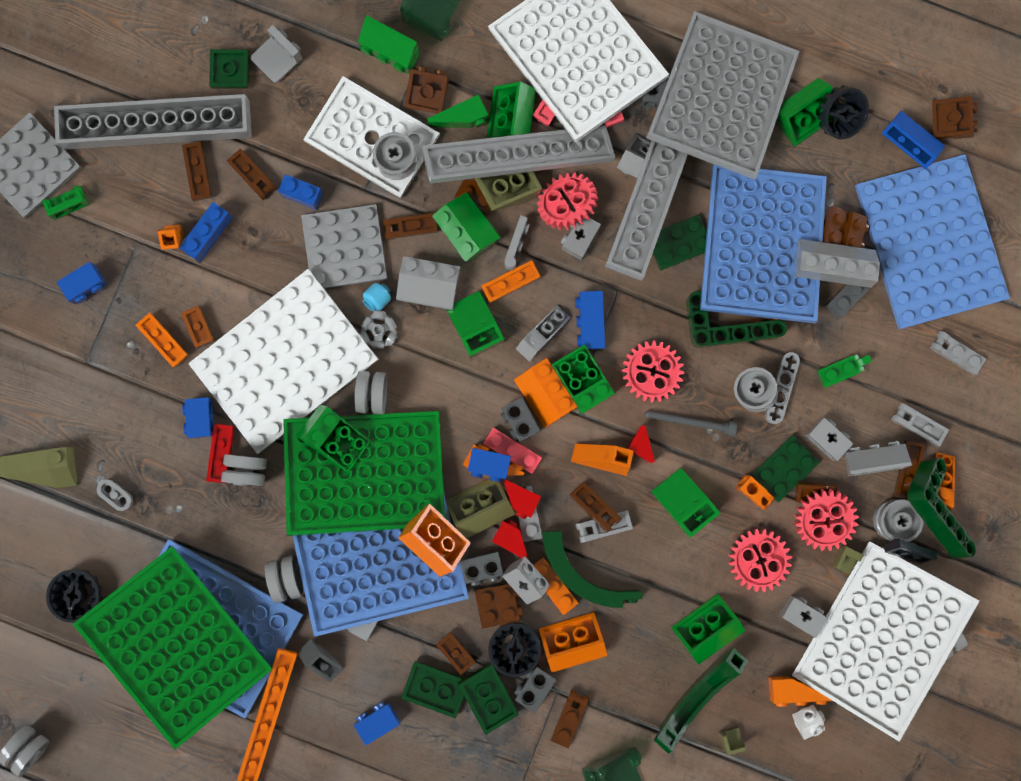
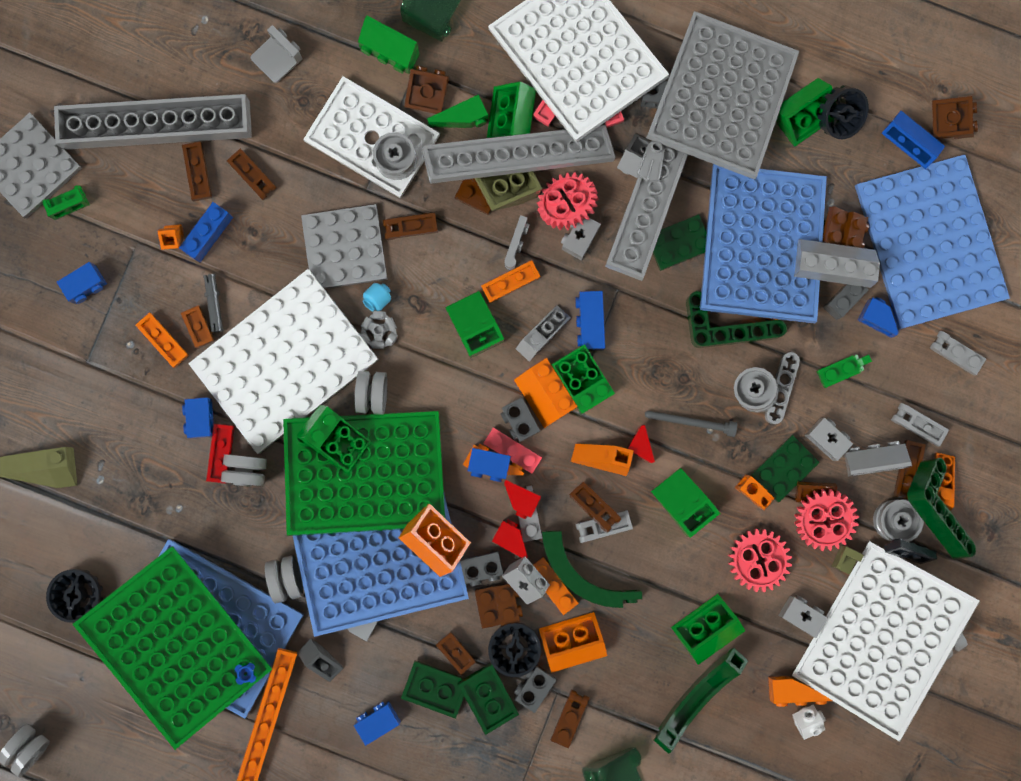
(115, 496): light grey plate -> none
(213, 303): none -> dark grey pin
(229, 69): dark green plate -> none
(250, 677): none -> blue plate
(300, 192): blue brick -> none
(427, 283): light grey slope -> none
(466, 227): green slope -> none
(479, 507): olive slope -> none
(648, 388): coral gear -> none
(652, 162): none -> light grey piece
(732, 741): olive panel -> none
(879, 317): none -> blue slope

